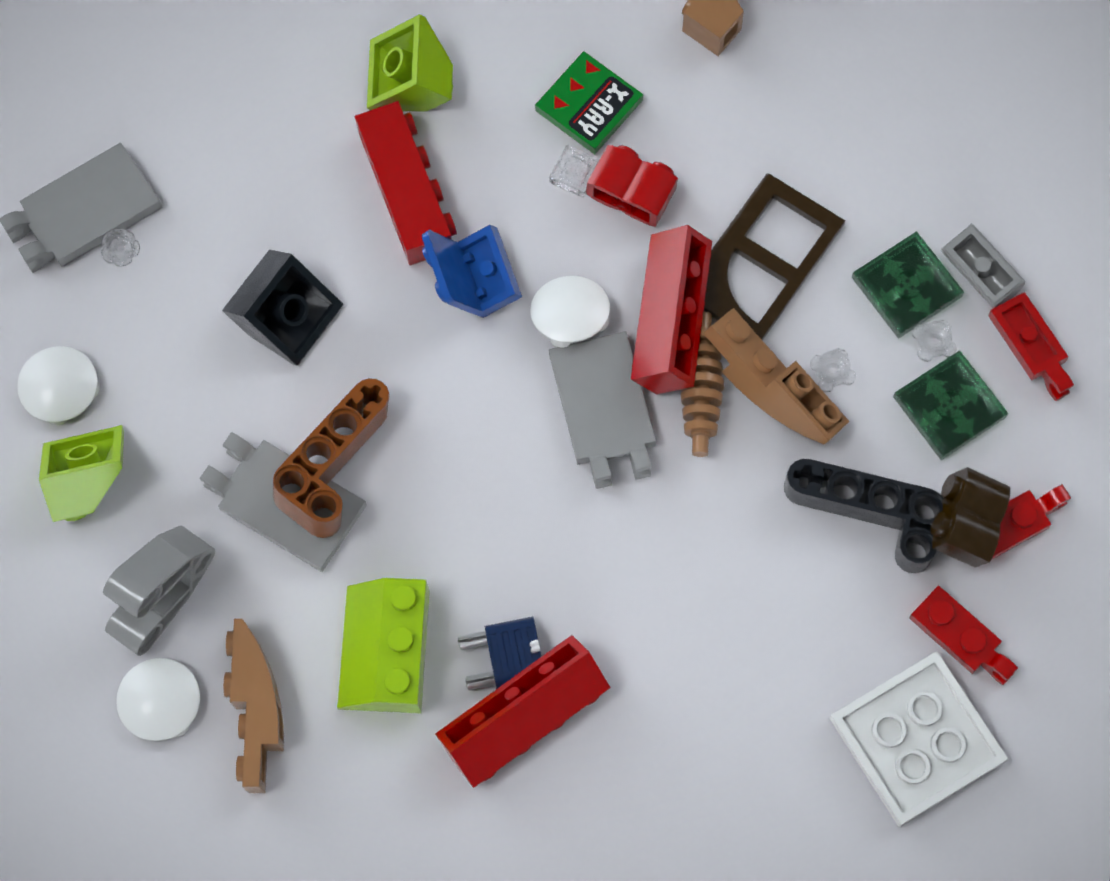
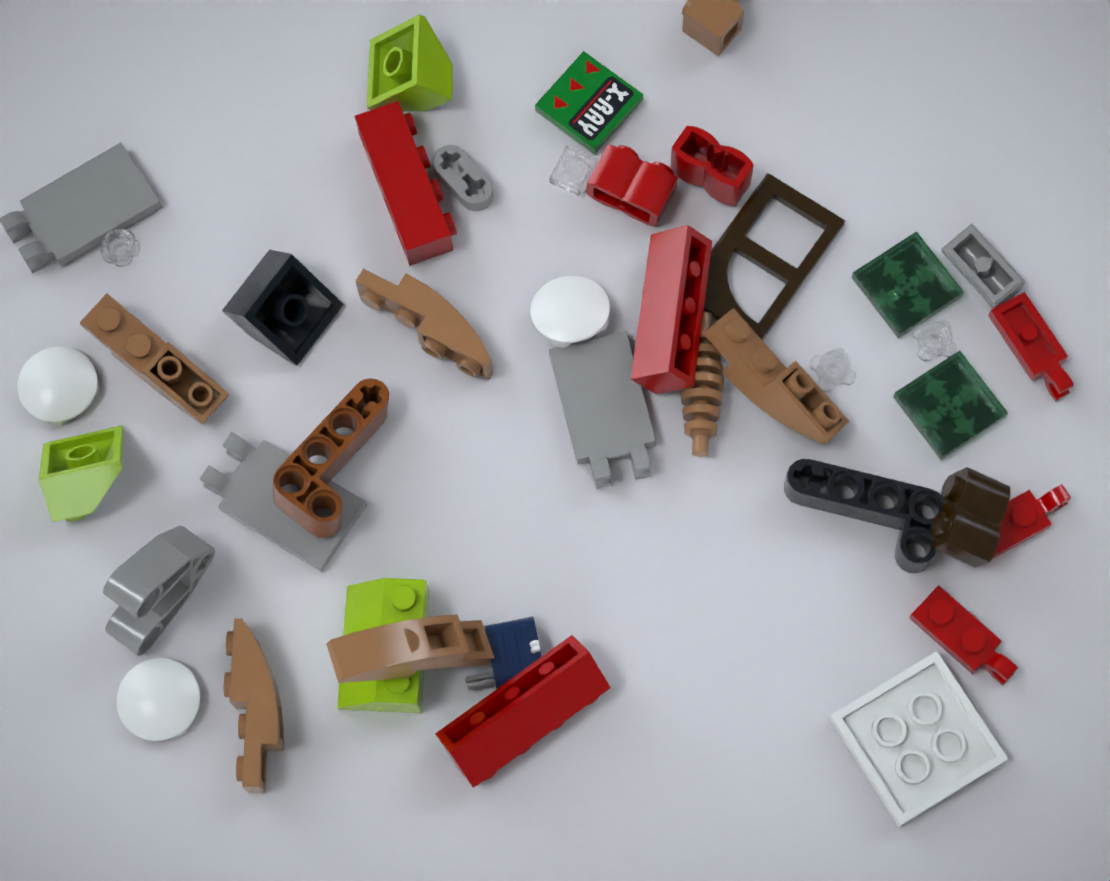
(154, 360): none -> medium nougat slope
(409, 646): none -> medium nougat slope
(441, 327): none -> medium nougat slope
(469, 172): none -> light grey beam
(472, 271): blue bracket -> none
(716, 167): none -> red brick

